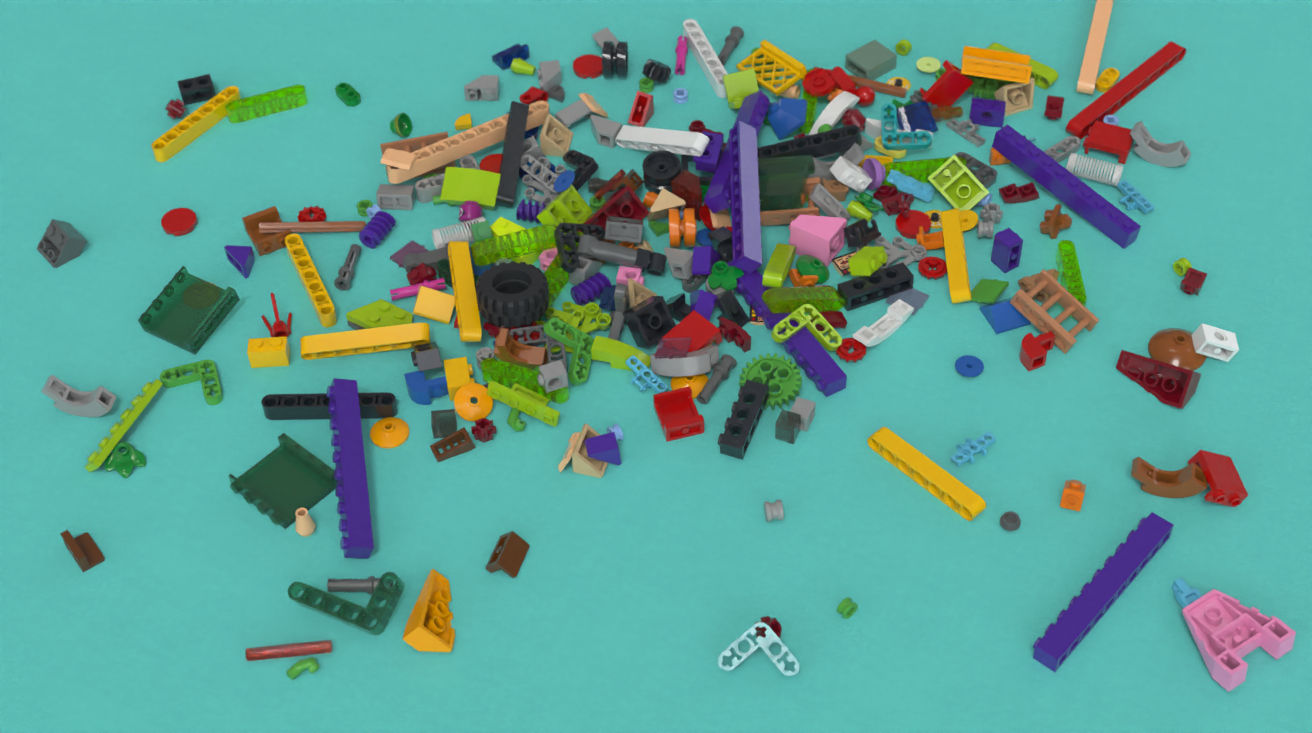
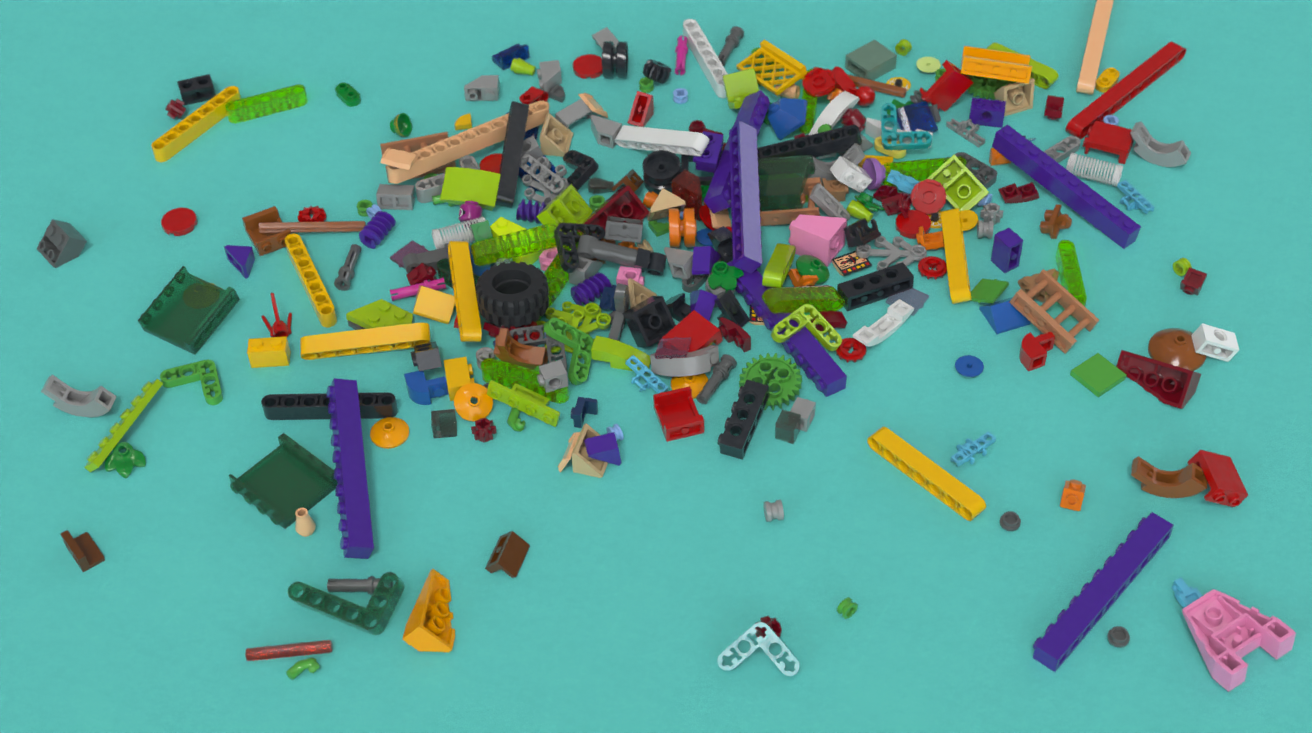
(455, 437): reddish brown slope -> none
(564, 181): blue piece -> none
(583, 407): none -> dark blue bracket
(613, 181): clear red tile -> none
(867, 260): lime brick -> none
(928, 196): none -> red tile
(947, 112): clear orange pin -> none
(1098, 374): none -> bright green tile
(1118, 637): none -> dark grey plate

